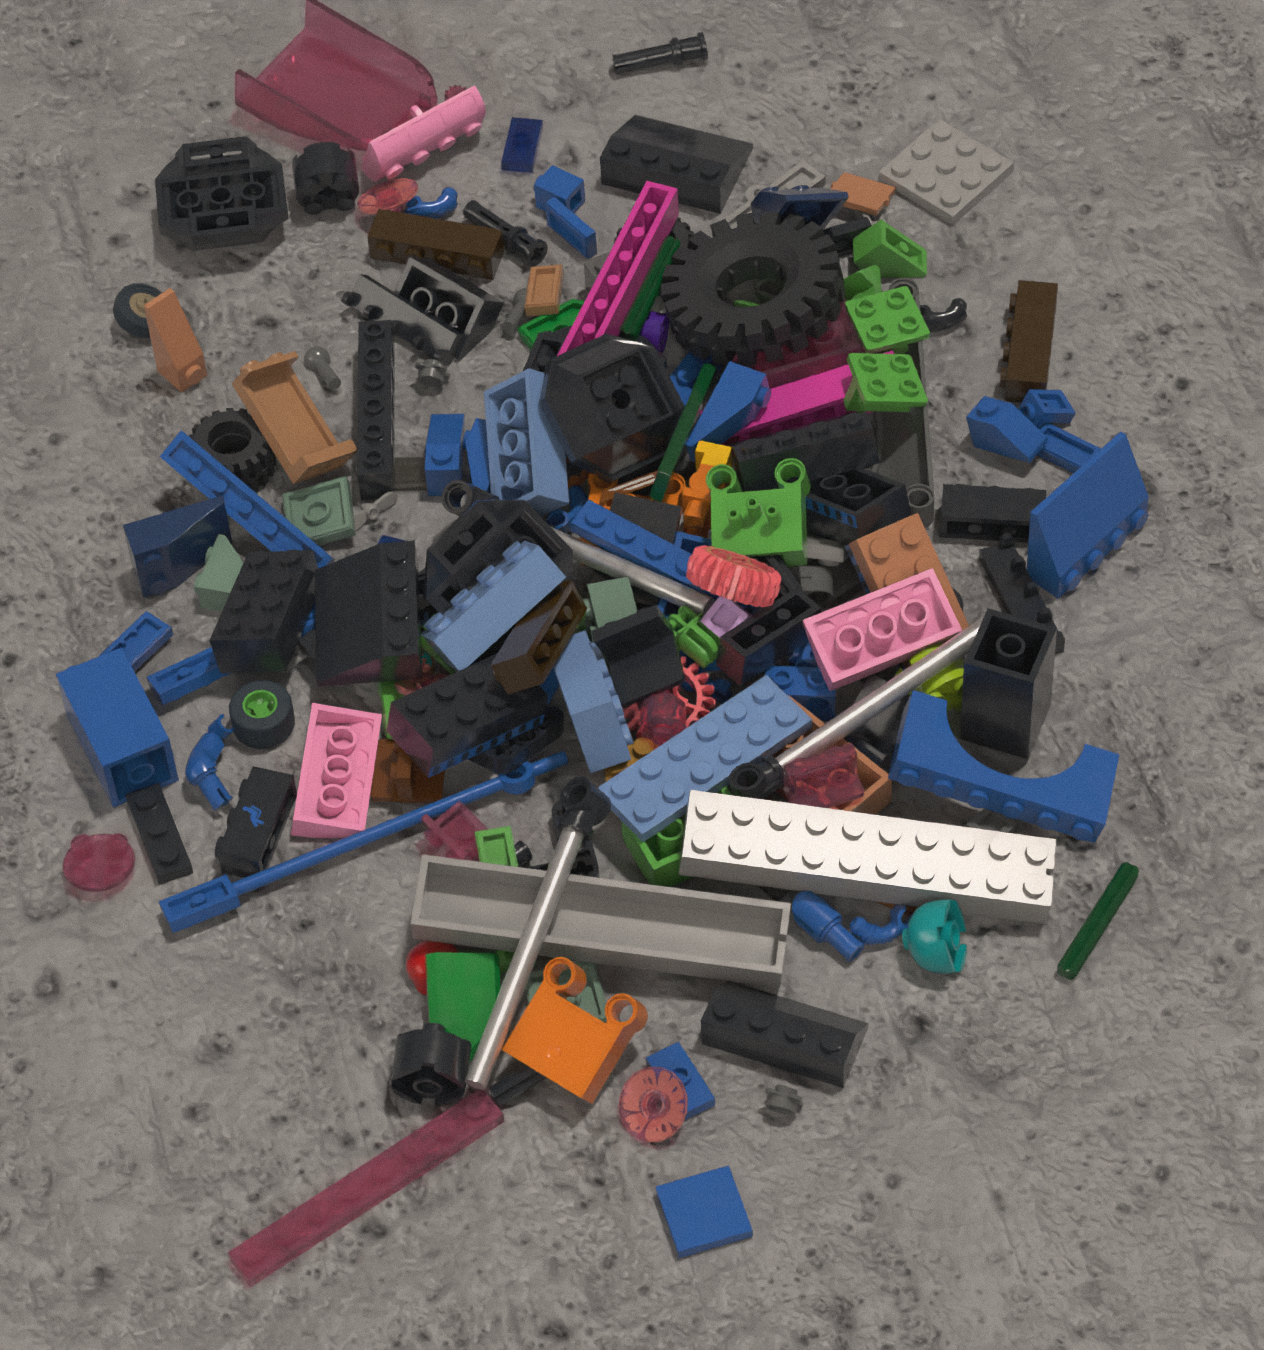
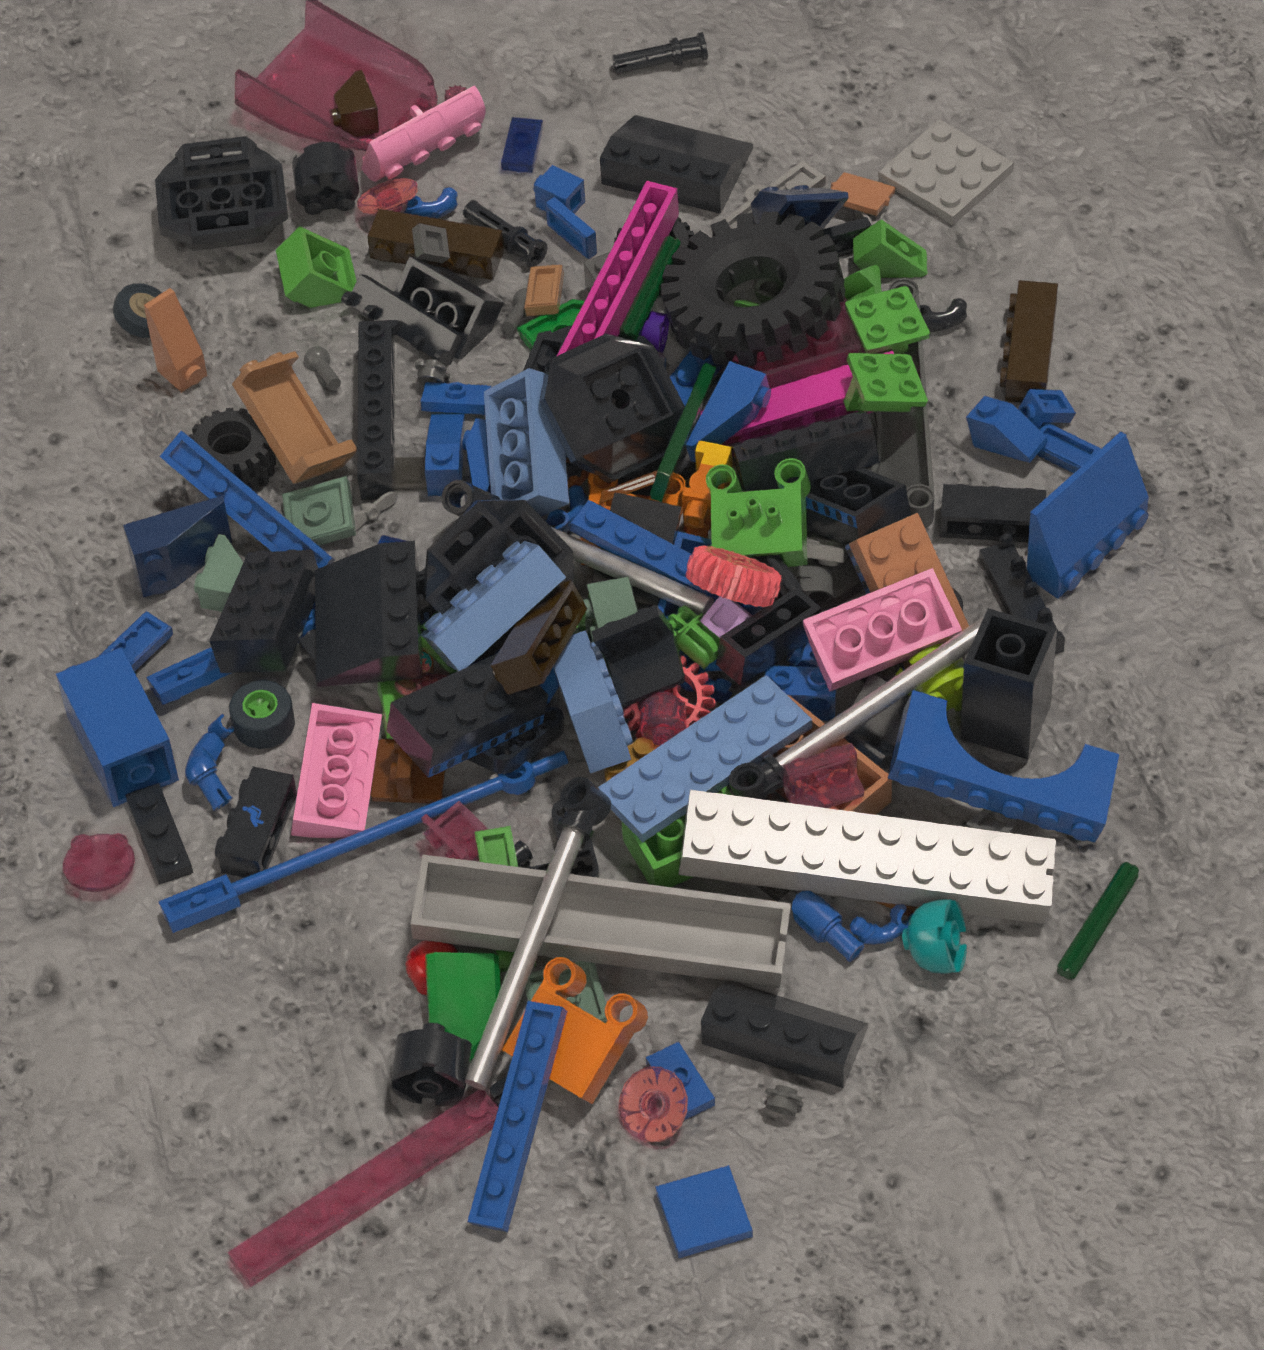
(314, 269): none -> bright green slope
(355, 107): none -> dark brown slope
(430, 243): none -> dark grey plate
(454, 398): none -> blue plate
(517, 1116): none -> blue plate

